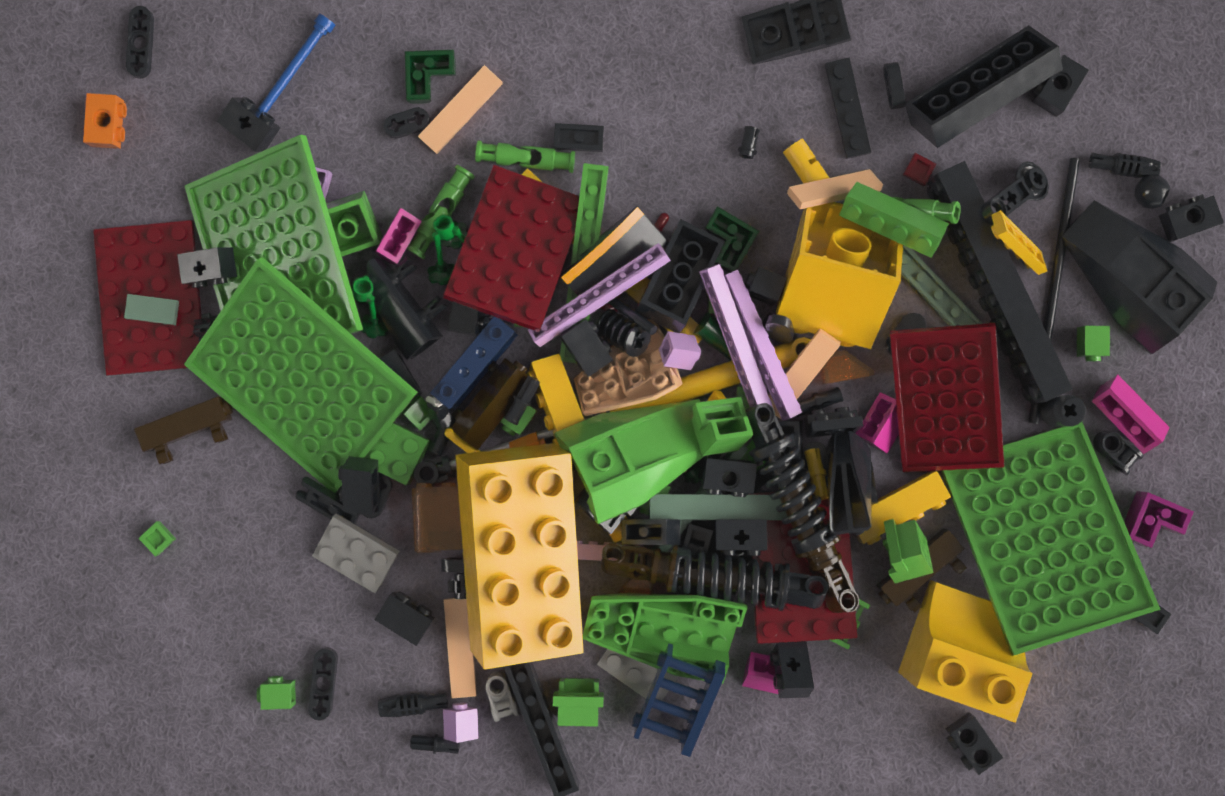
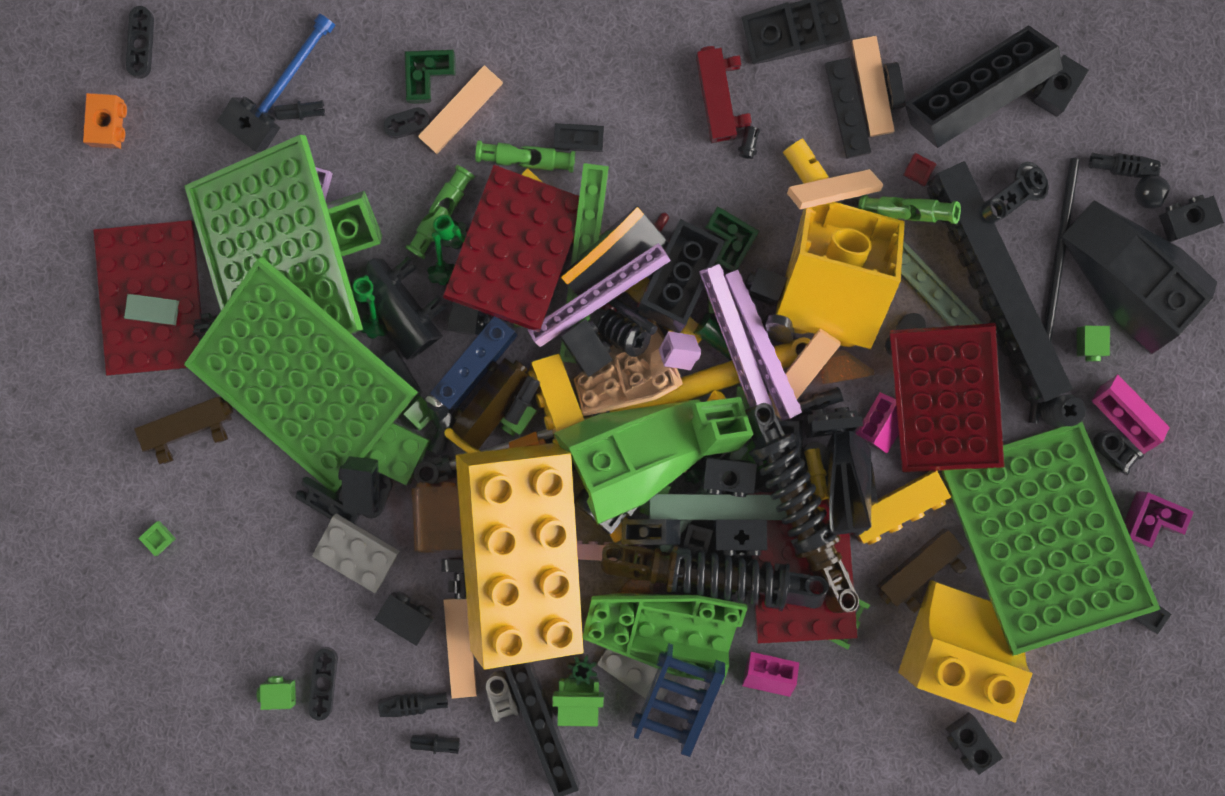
(207, 266): brick -> none
(299, 110): none -> black axle
(398, 236): dark pink brick -> none
(460, 723): lavender brick -> none
(585, 663): none -> dark green gear
(716, 94): none -> dark red brick
(792, 669): black brick -> none
(872, 86): none -> light nougat tile
(893, 219): bright green brick -> none
(906, 551): bright green plate -> none
(1017, 241): yellow plate -> none

